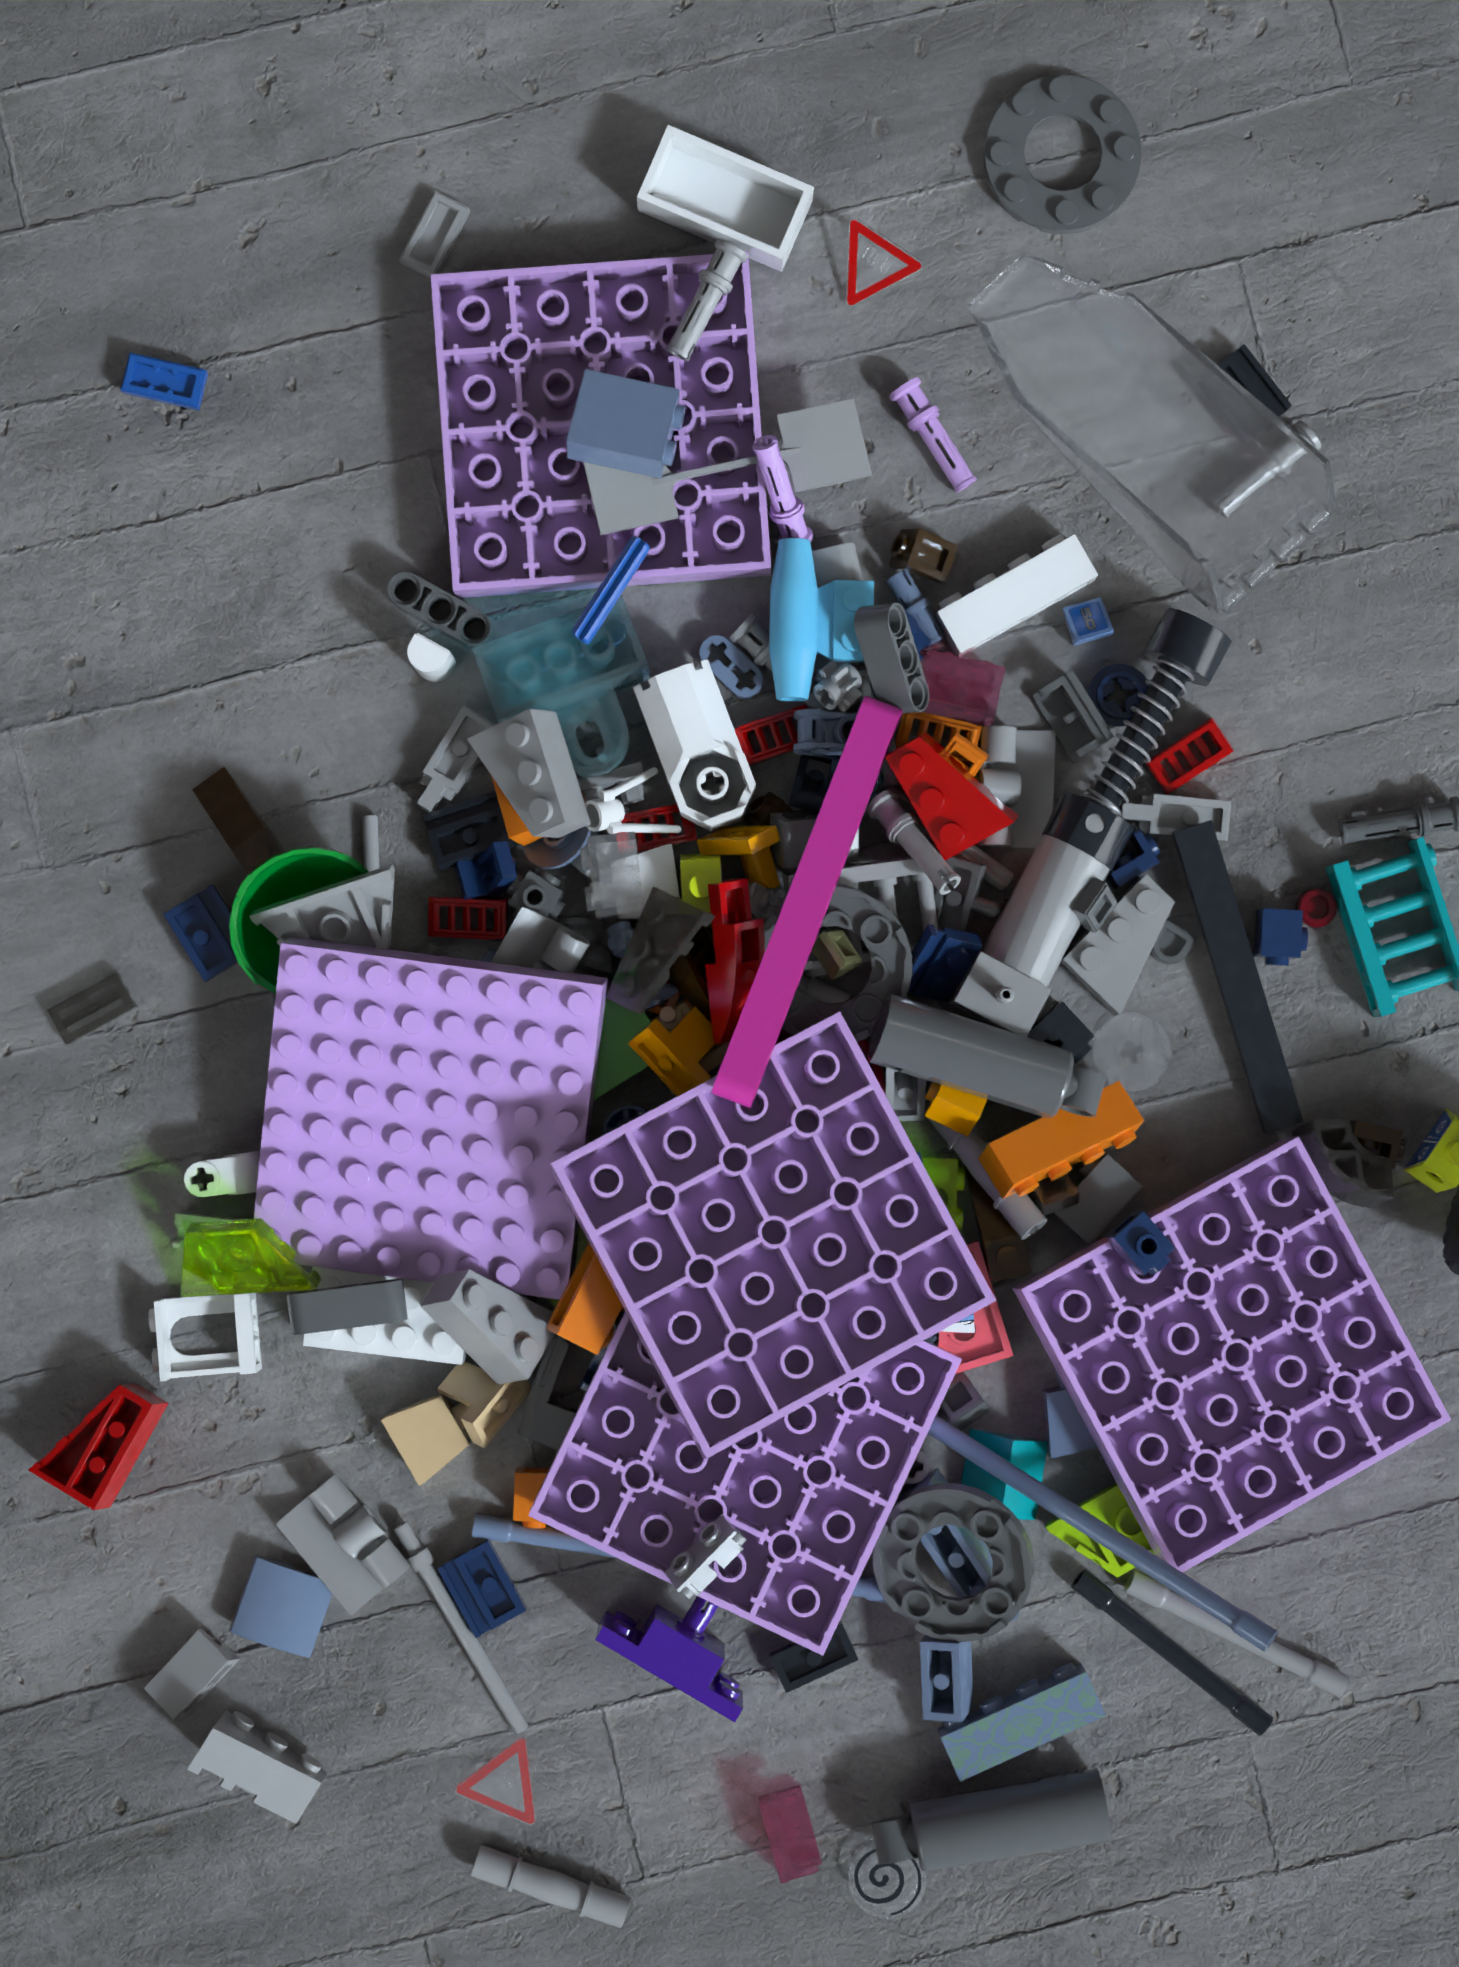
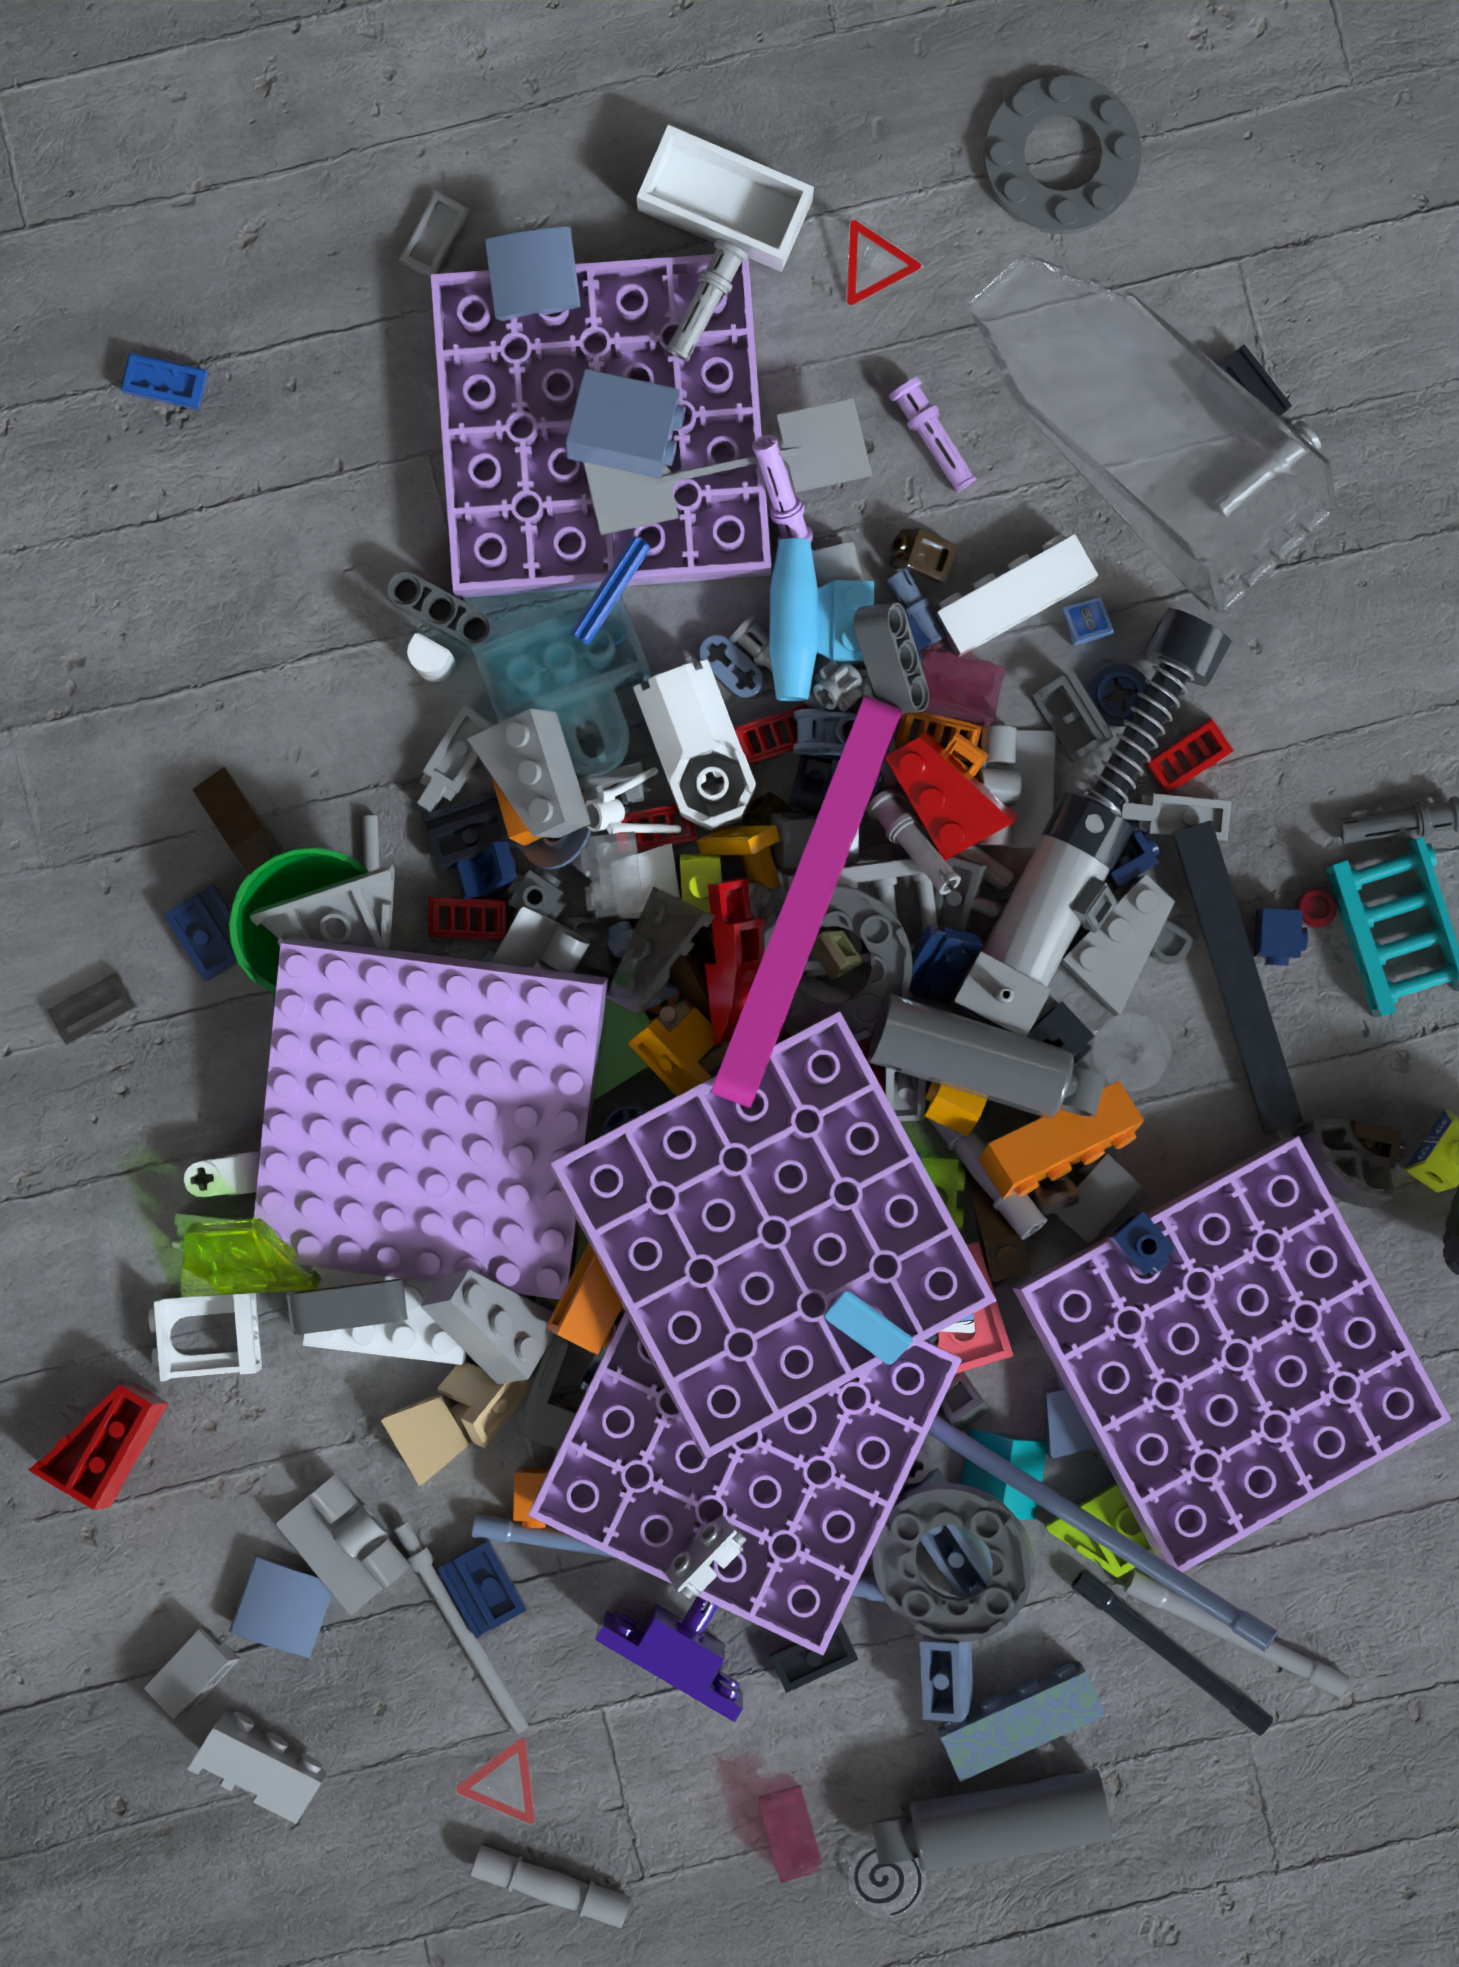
(532, 273): none -> sand blue slope
(868, 1327): none -> medium azure slope

